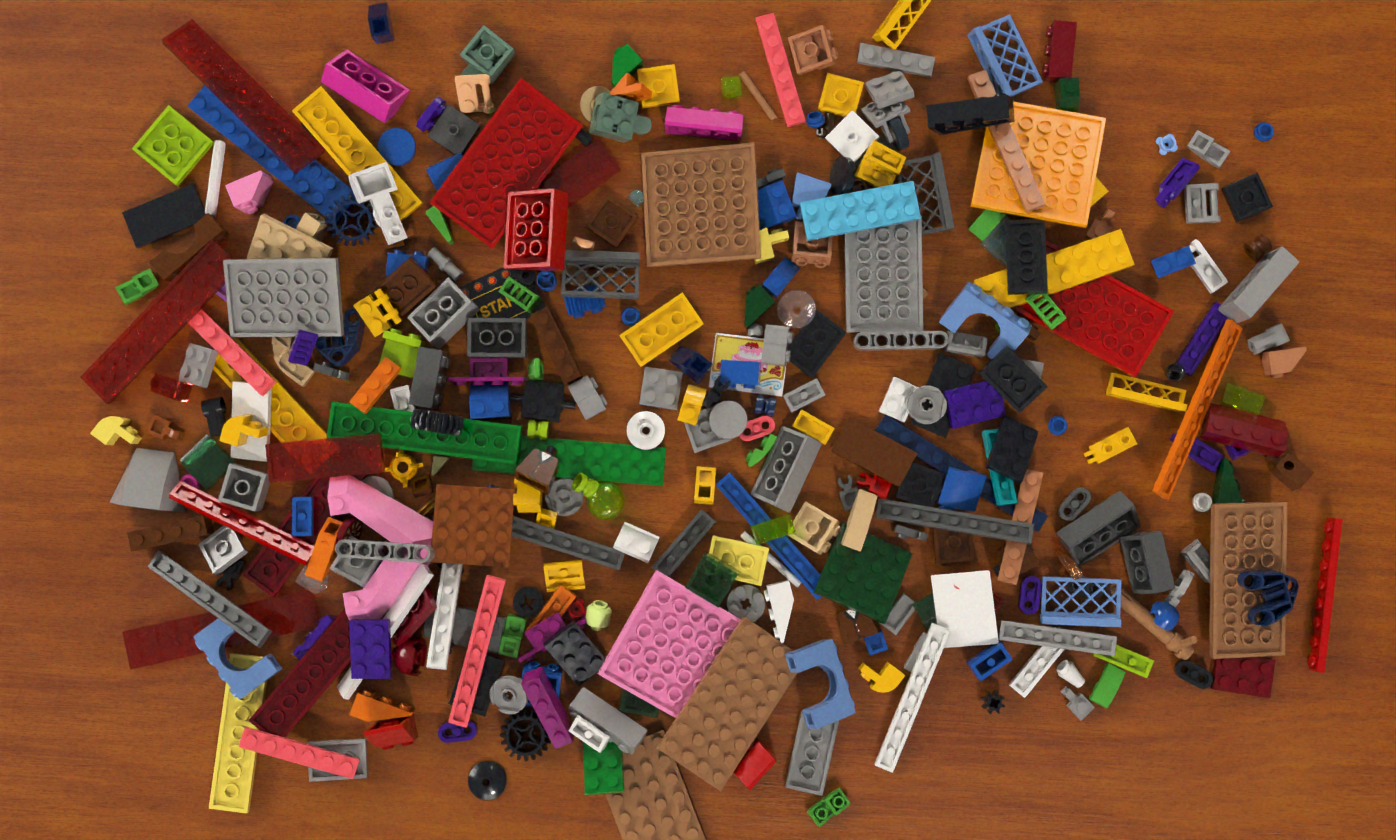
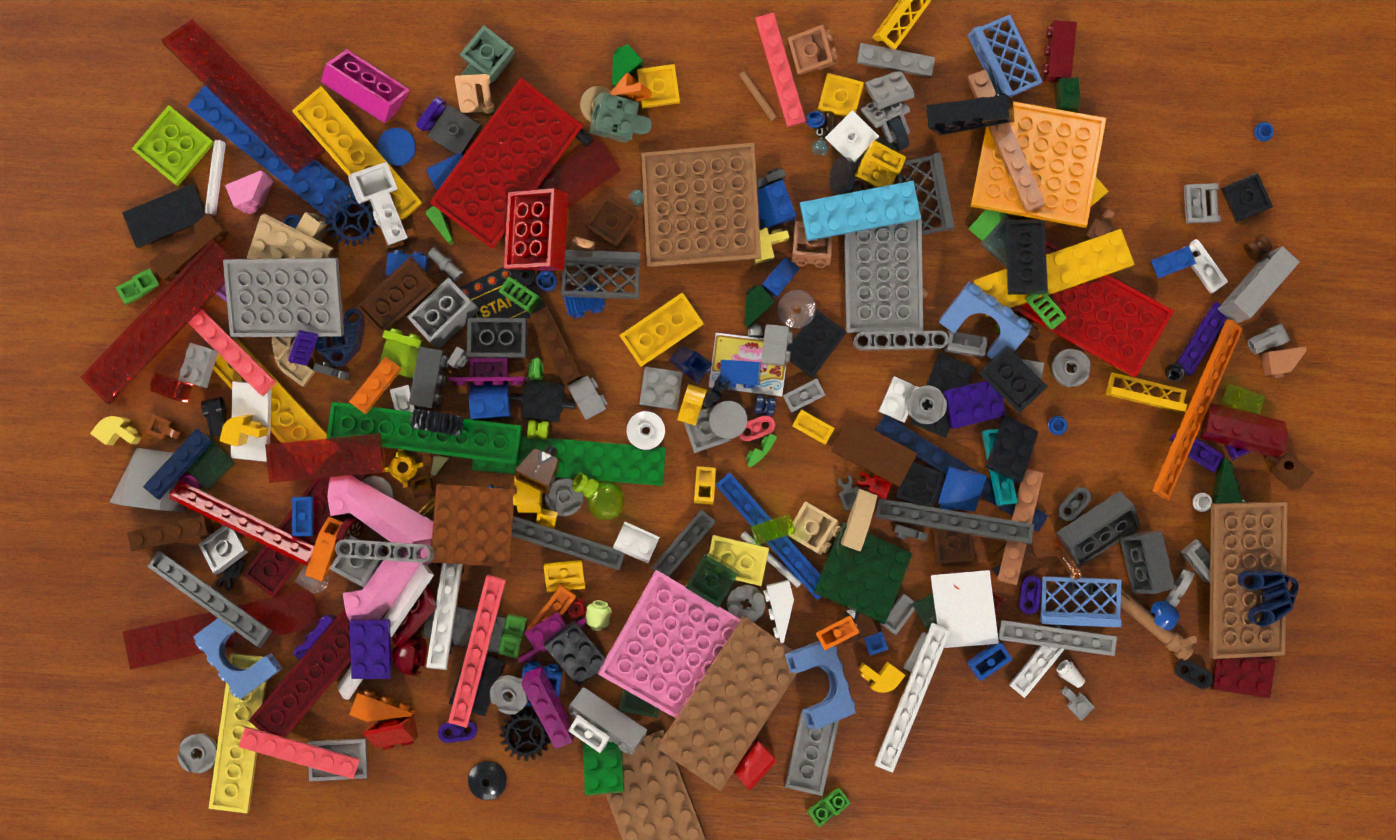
(177, 464): none -> dark blue plate
(187, 750): none -> light grey plate
(245, 487): light grey brick -> none
(374, 316): yellow plate -> none
(380, 23): clear blue slope -> none
(458, 358): none -> light grey plate
(519, 598): black gear -> none
(630, 316): blue plate -> none
(703, 123): dark pink slope -> none
(731, 87): clear neon green plate -> none
(786, 468): light grey slope -> none
(807, 189): medium blue torso -> none
(820, 147): none -> clear light blue plate
(837, 632): none -> orange slope
(987, 700): black gear -> none
(1081, 369): none -> light grey plate
(1107, 686): bright green slope -> none
(1111, 446): yellow hinge -> none
(1129, 660): lime plate -> none
(1171, 144): light blue plate -> none
(1176, 181): dark purple hinge -> none
(1207, 149): light grey slope -> none
(1324, 601): red plate -> none

